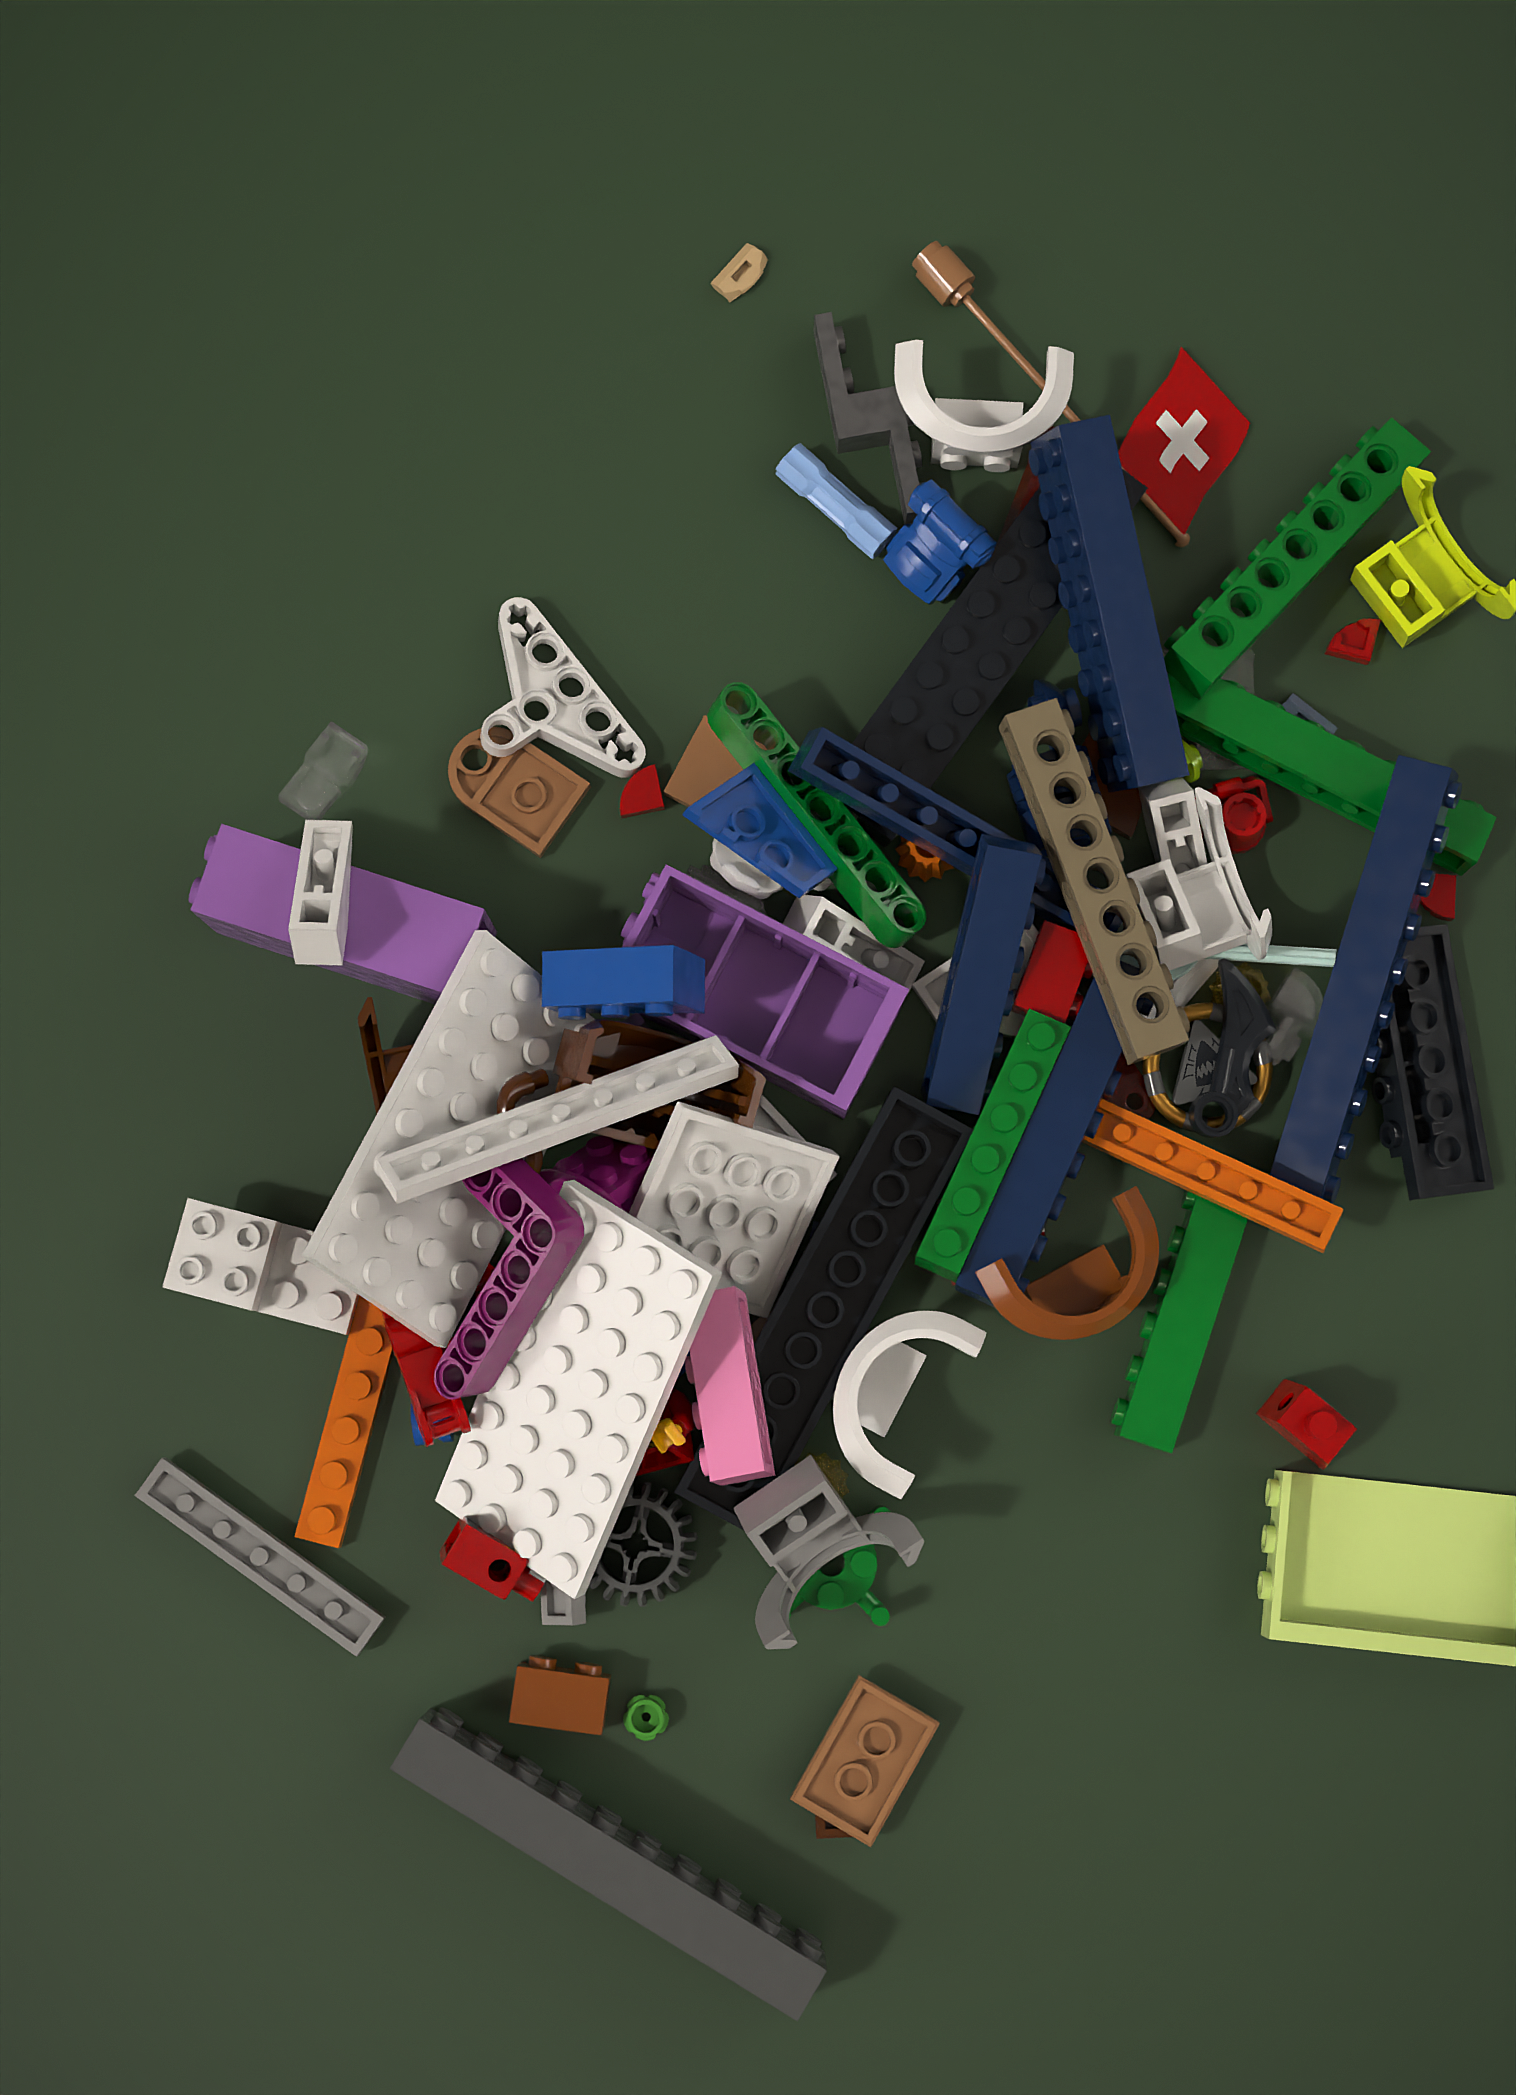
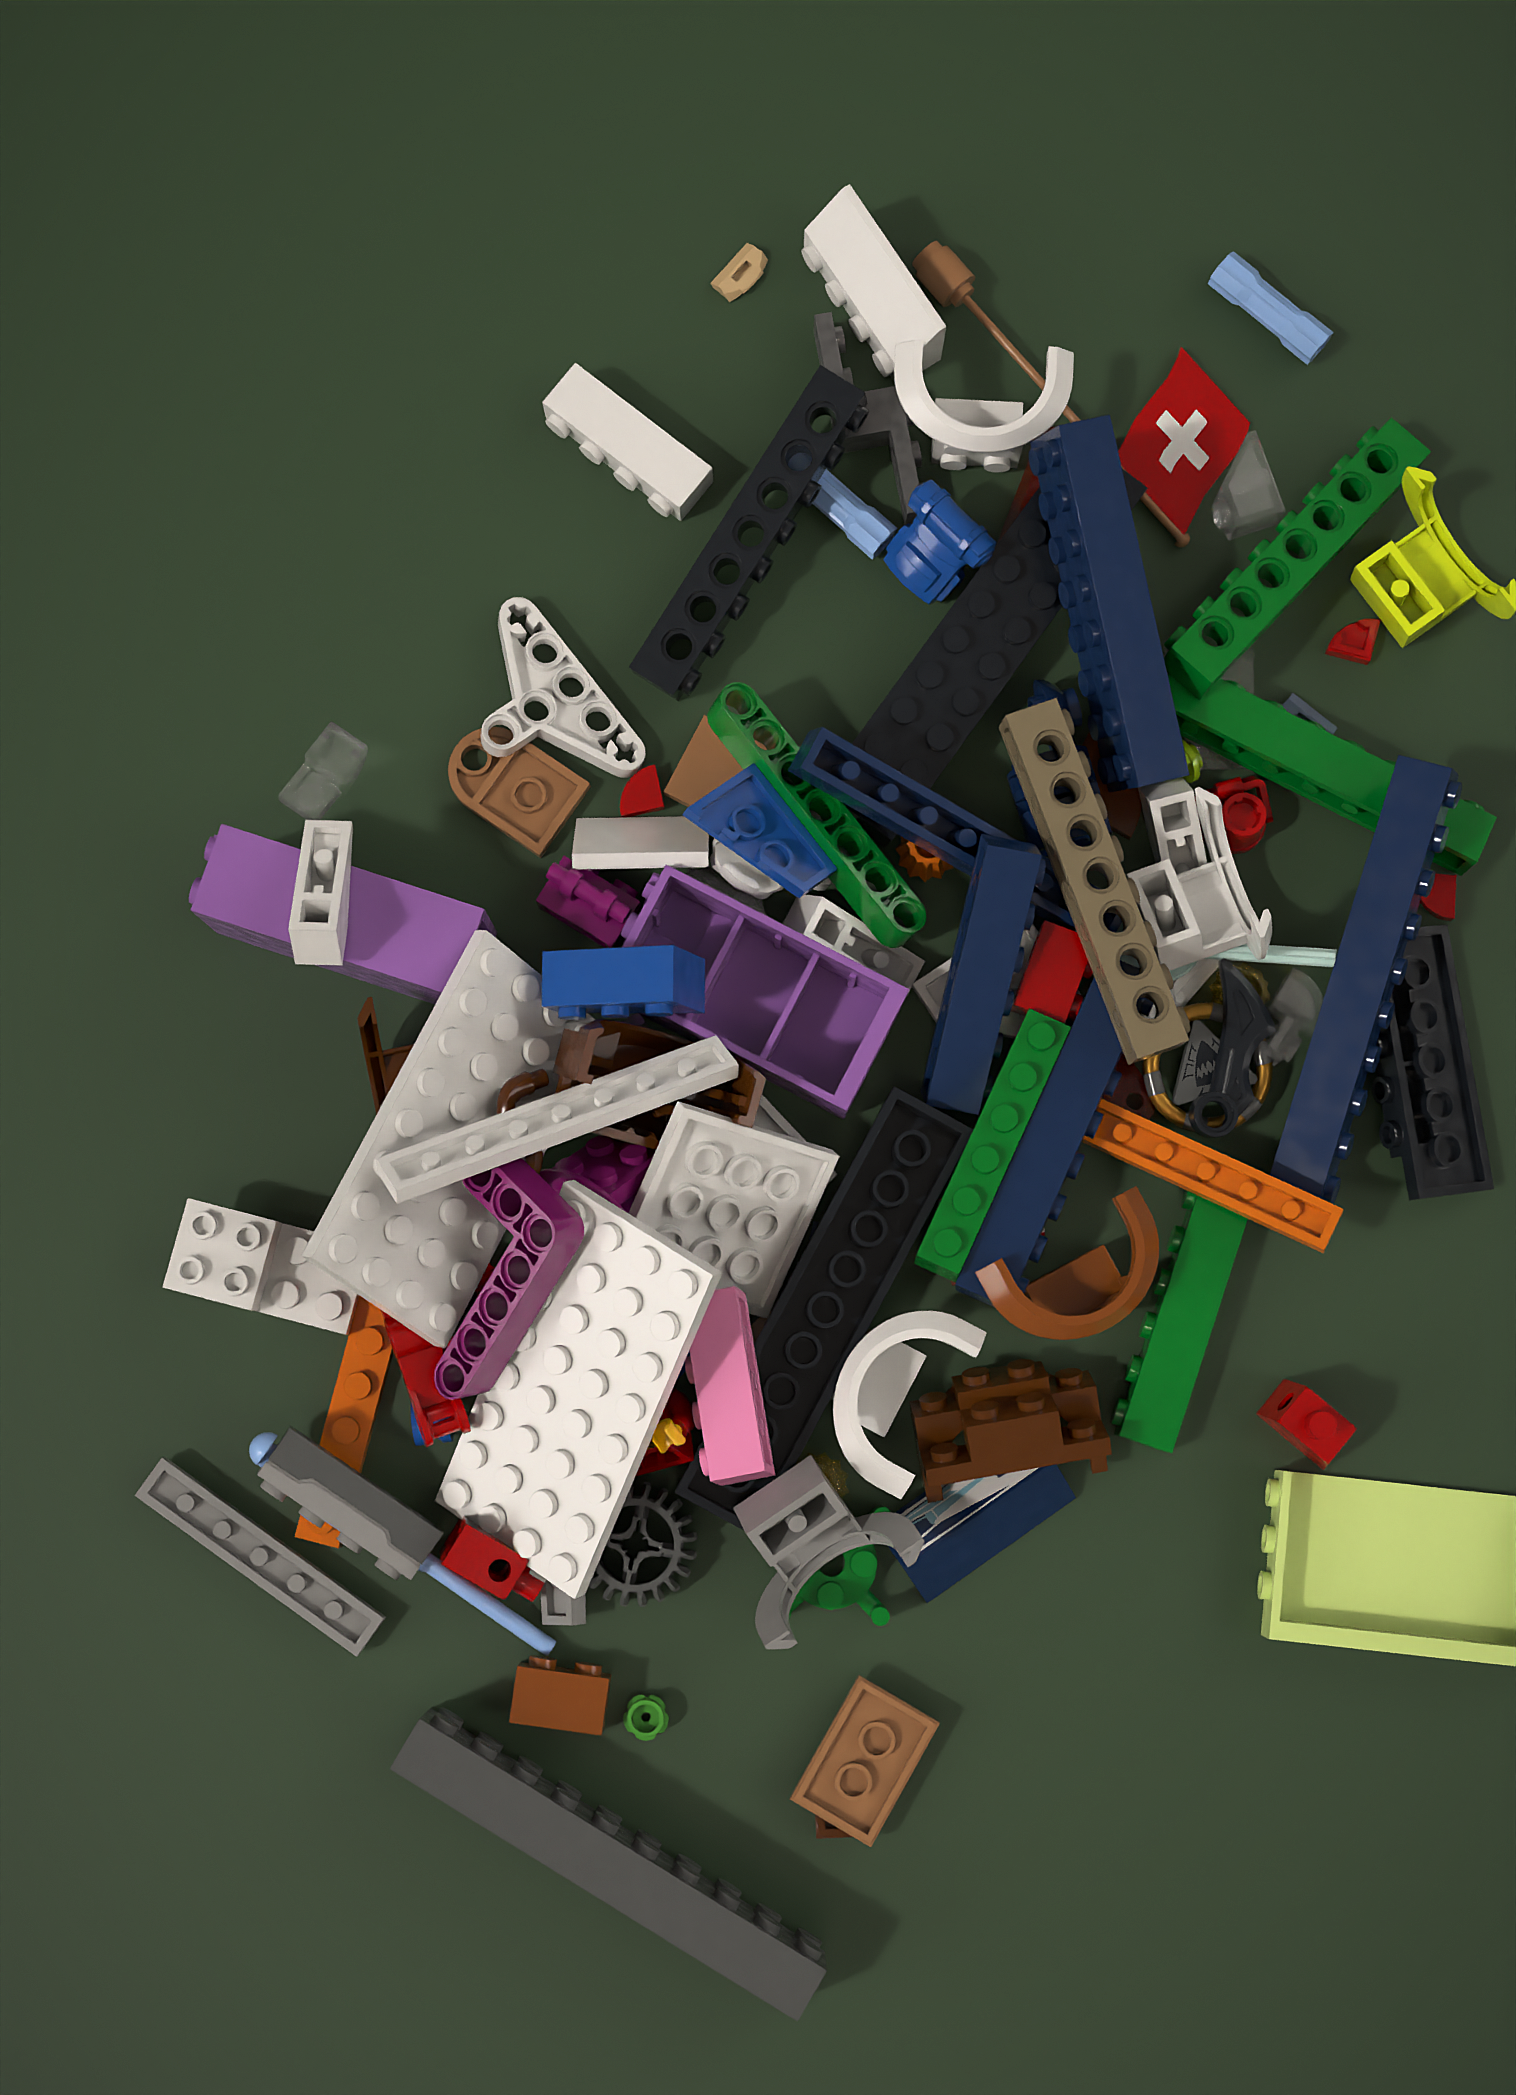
(370, 1520): none -> piece
(588, 902): none -> magenta brick
(627, 443): none -> white brick
(639, 843): none -> white tile
(823, 396): none -> black brick
(871, 282): none -> white slope
(978, 1522): none -> dark blue slope
(1007, 1424): none -> reddish brown piece
(1248, 493): none -> clear slope
(1295, 328): none -> light blue axle

